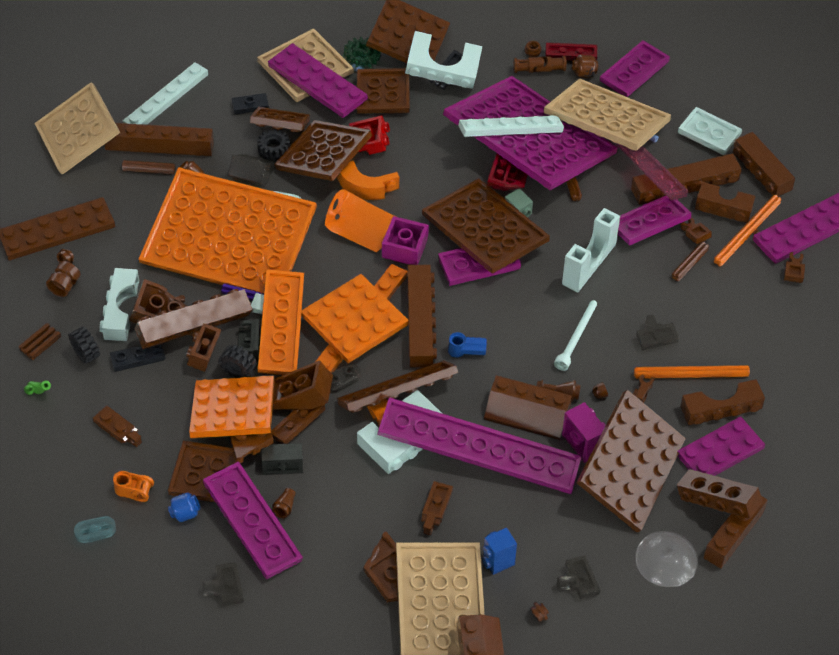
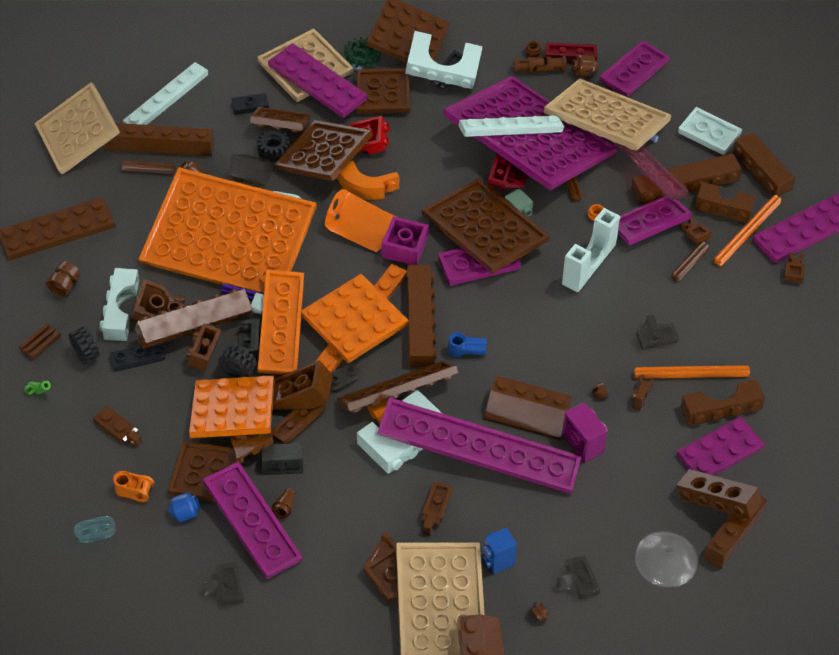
(65, 255): reddish brown plate -> none
(563, 360): light aqua piece -> none
(569, 388): reddish brown piece -> none
(594, 211): none -> orange plate
(631, 461): plate -> none

